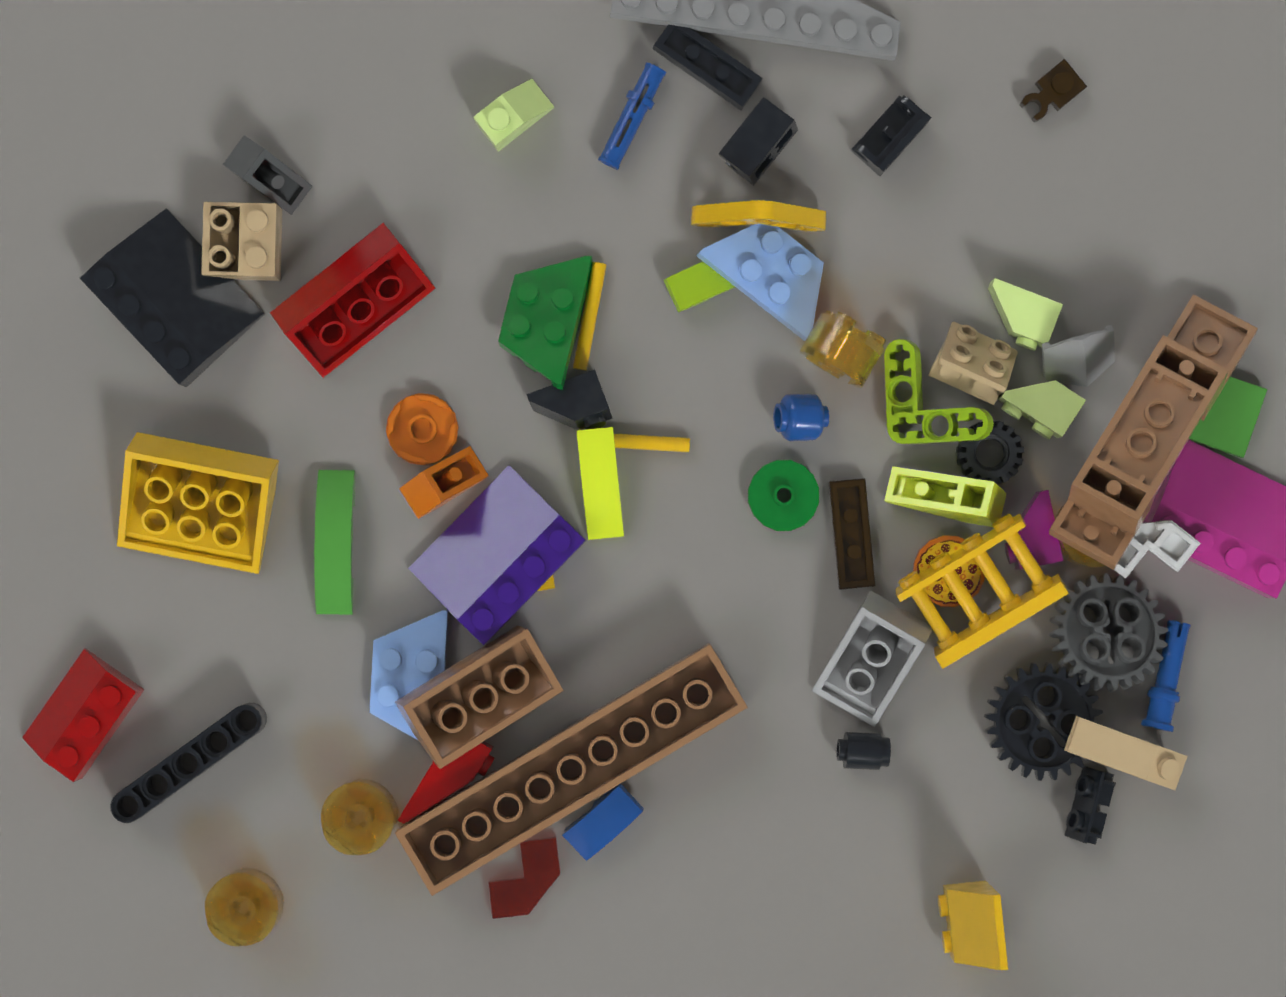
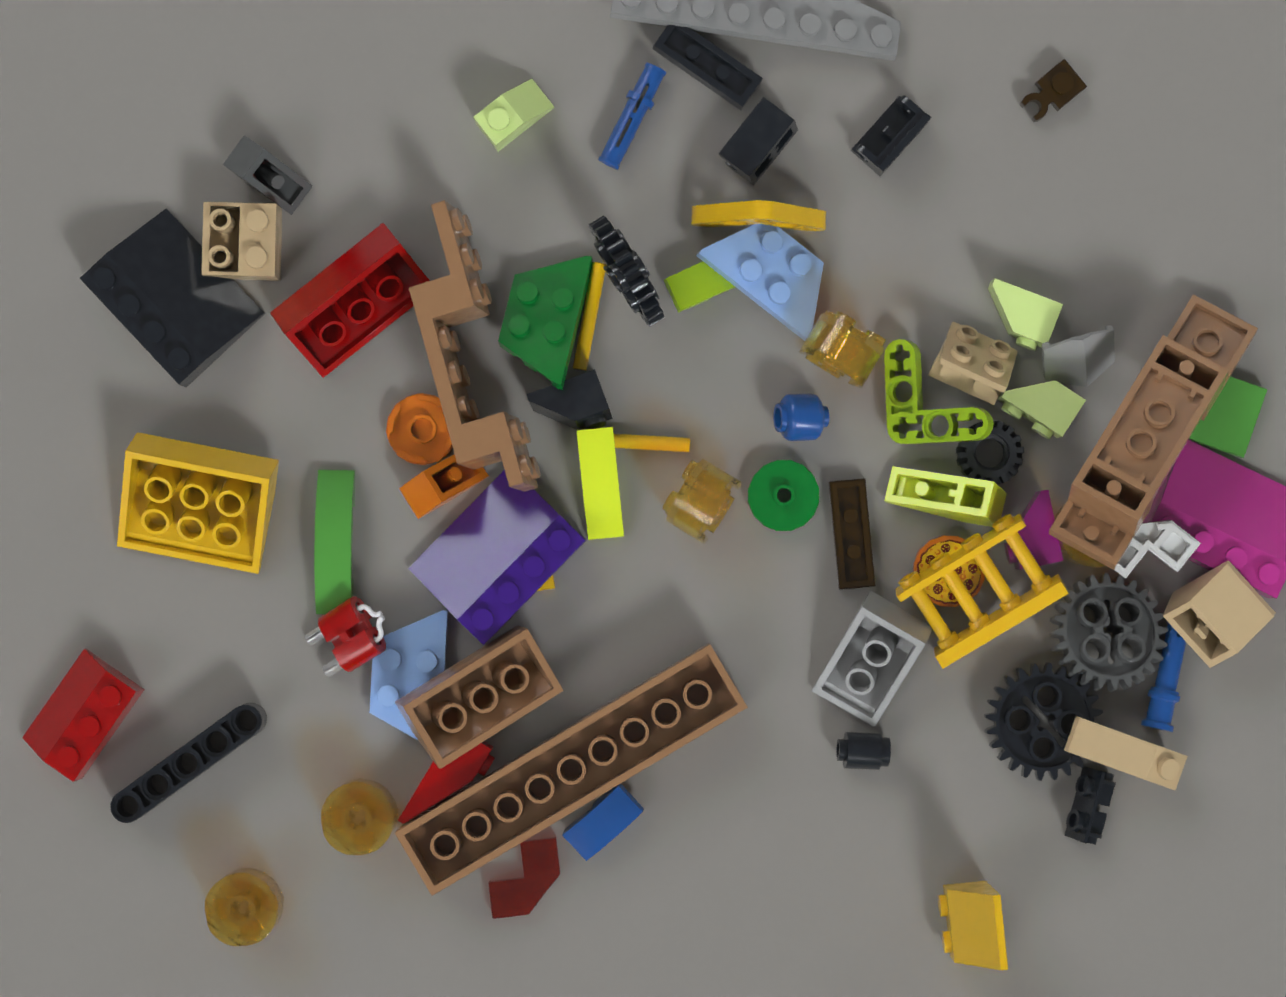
(351, 635): none -> red piece
(449, 303): none -> medium nougat bracket
(626, 271): none -> black gear
(701, 500): none -> clear yellow brick
(1218, 613): none -> tan slope

